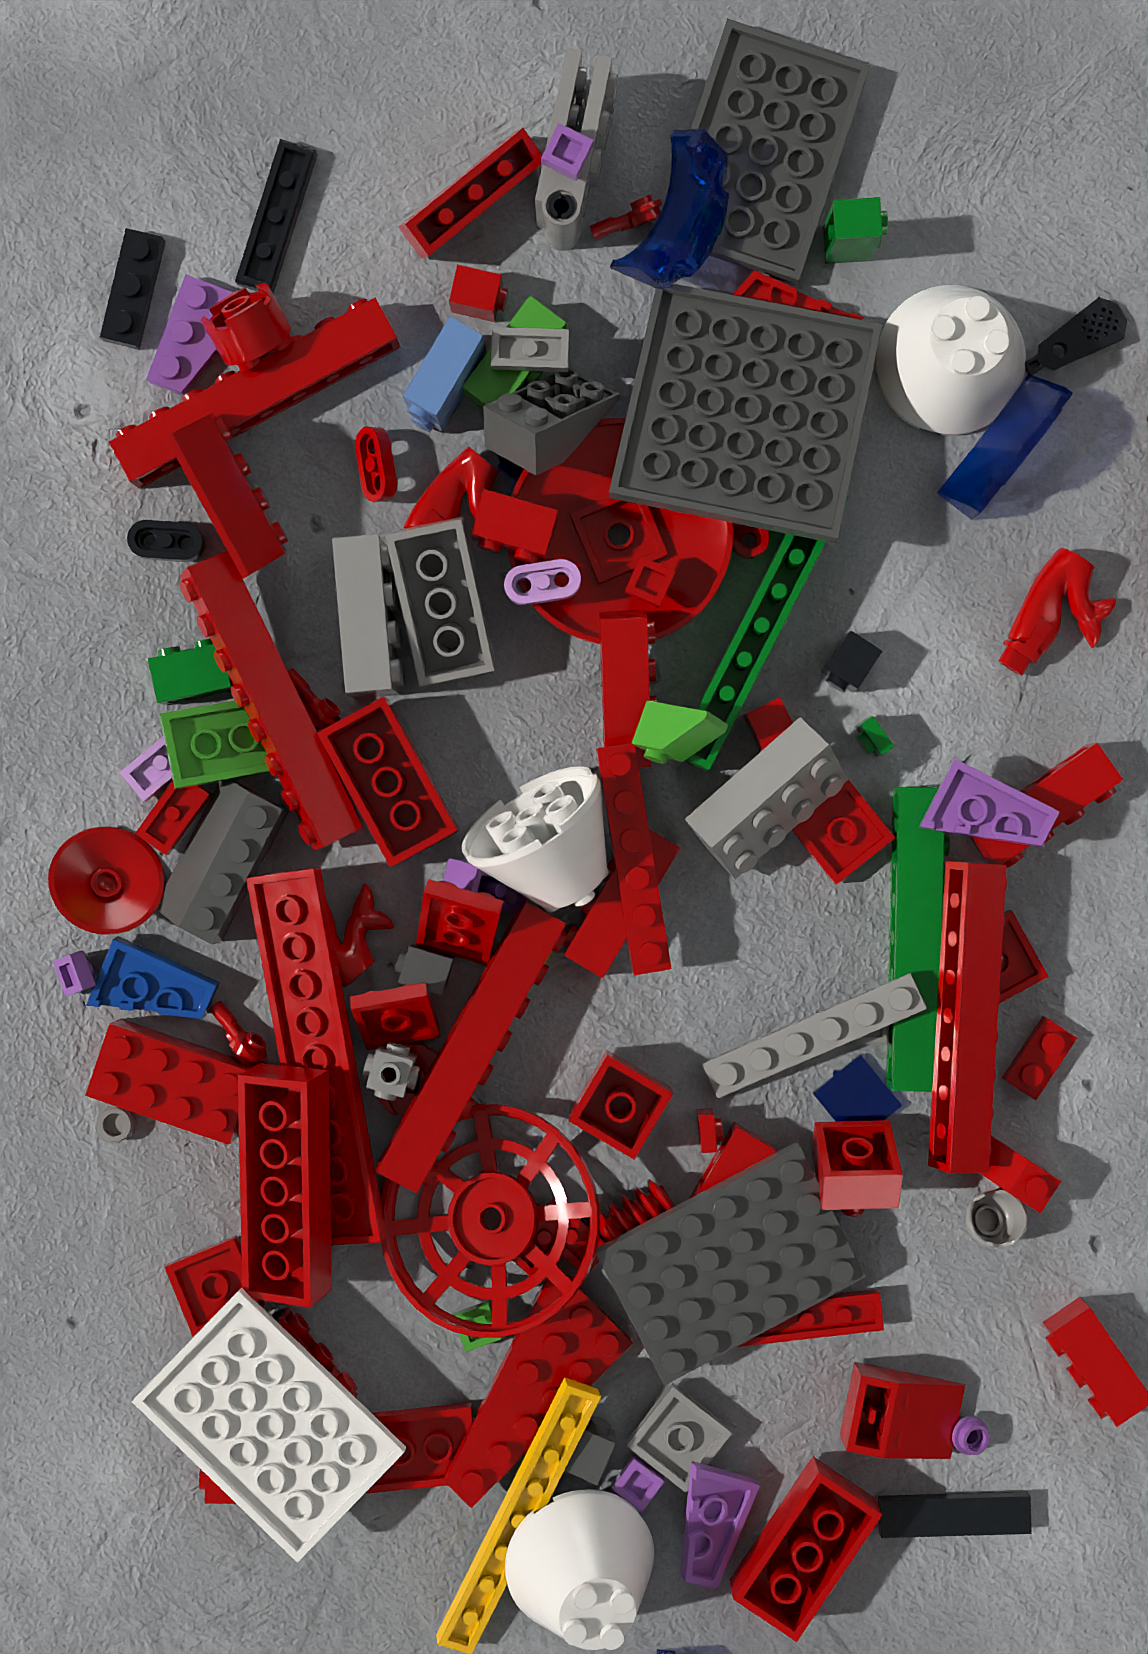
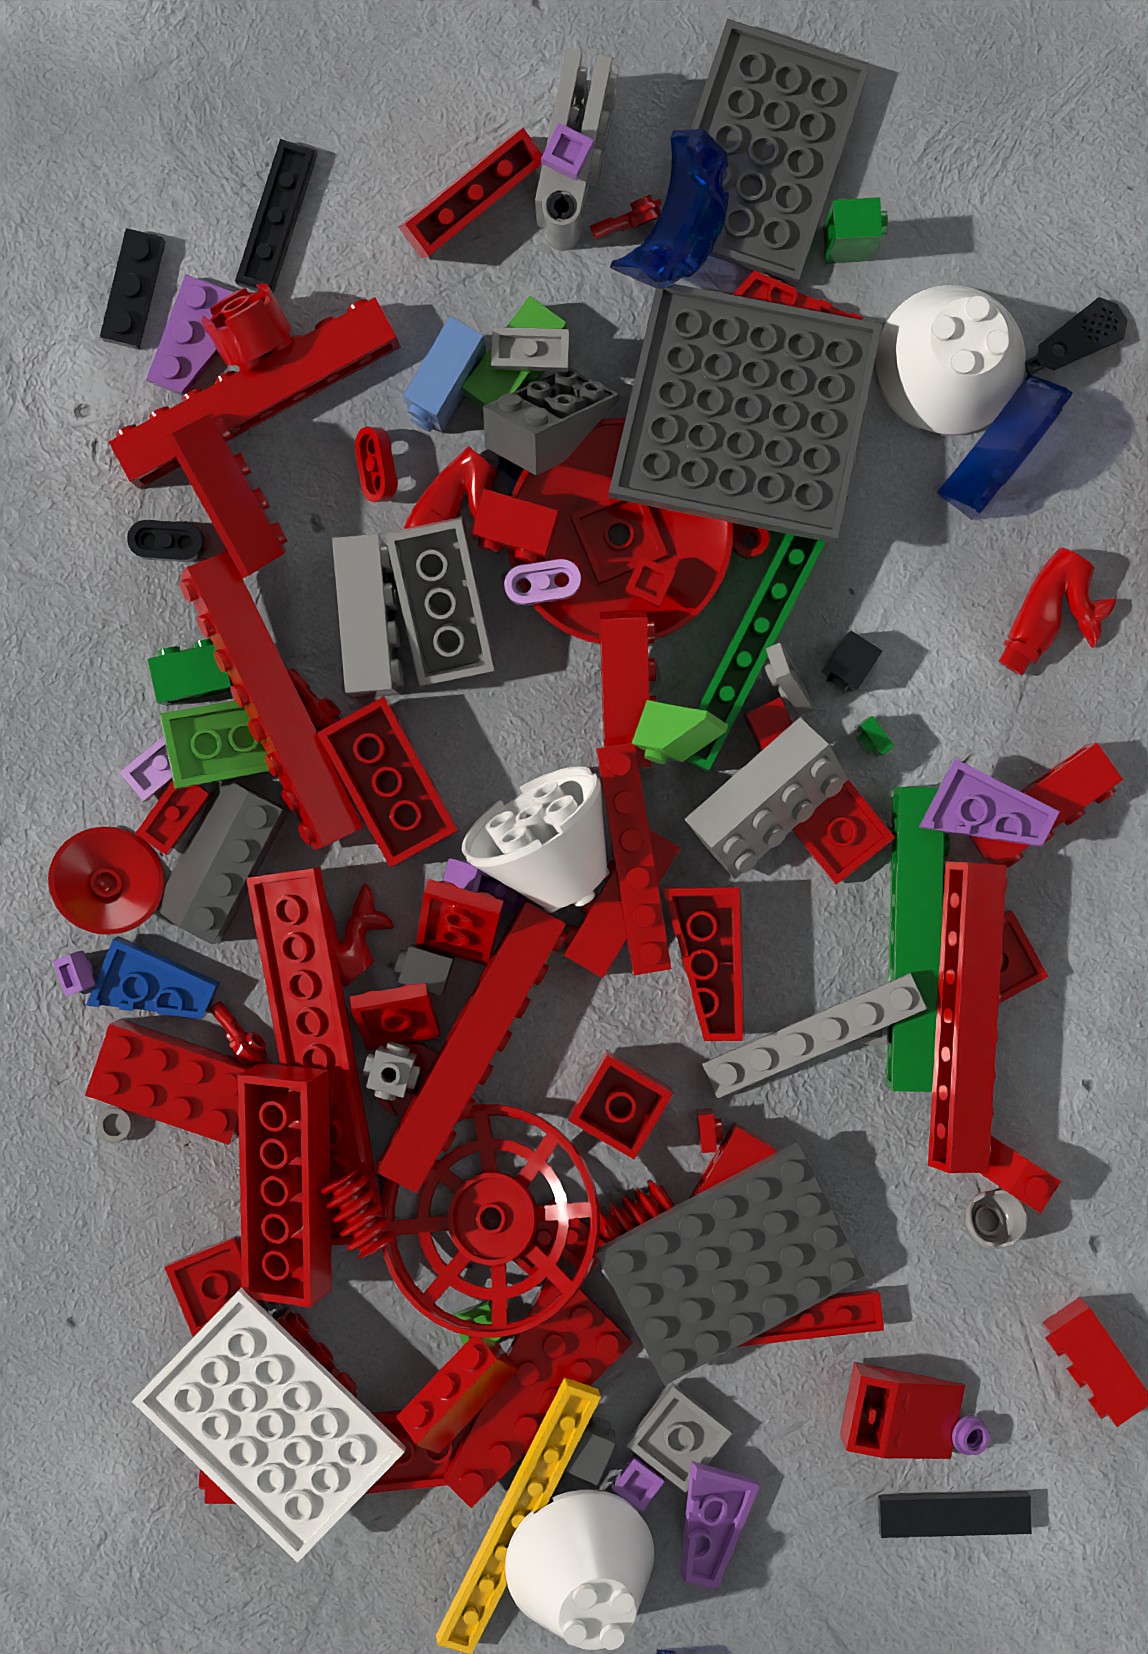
(358, 1213): none -> red piece
(457, 1393): none -> red brick
(477, 293): red brick -> none
(712, 954): none -> red wedge
(788, 679): none -> light grey plate
(804, 1549): red brick -> none
(856, 1094): clear blue piece -> none
(856, 1166): red brick -> none
(1039, 1058): red plate -> none

